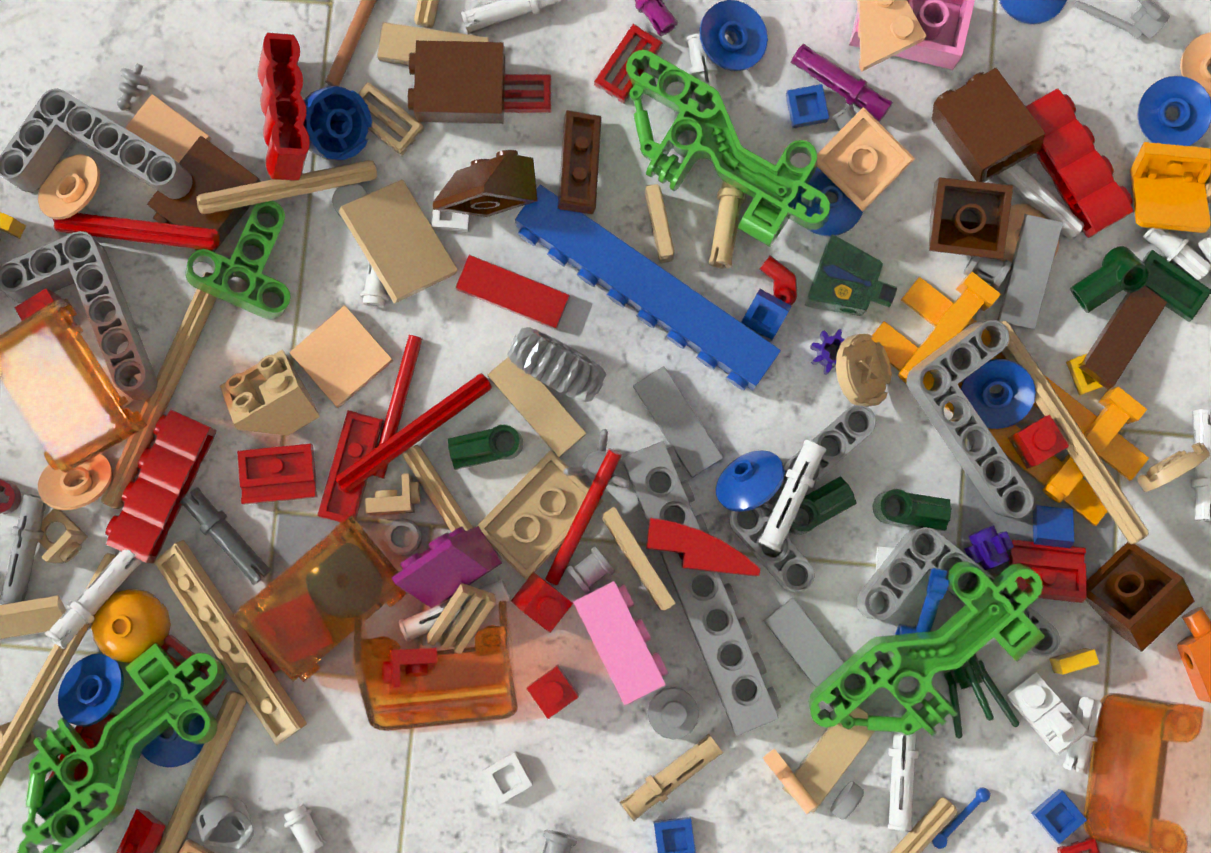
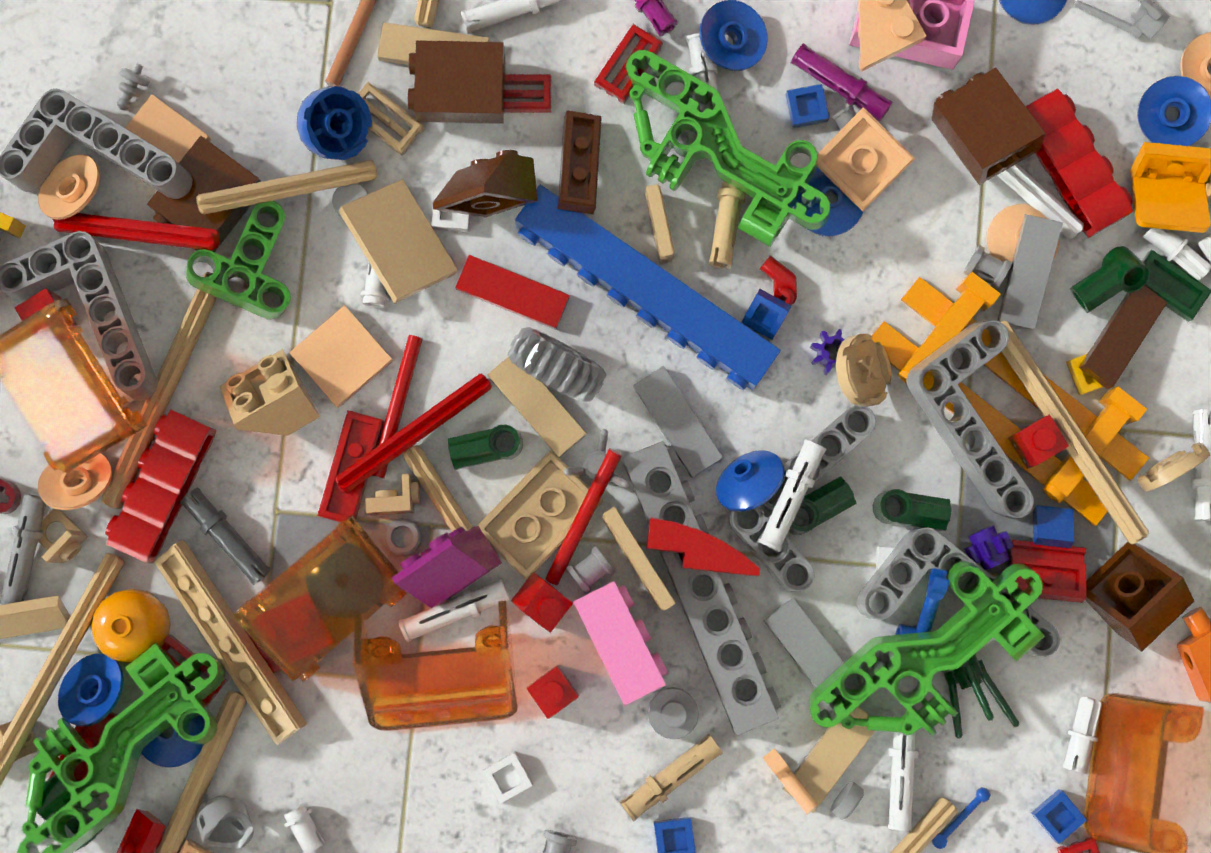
(91, 600): white pin -> none
(277, 474): red plate -> none
(283, 107): red brick -> none
(412, 661): red bracket -> none
(466, 621): tan tile -> none
(848, 280): clear green torso -> none
(969, 218): reddish brown slope -> none
(1008, 405): blue dish -> none
(1047, 714): white hinge -> none
(1074, 661): yellow tile -> none

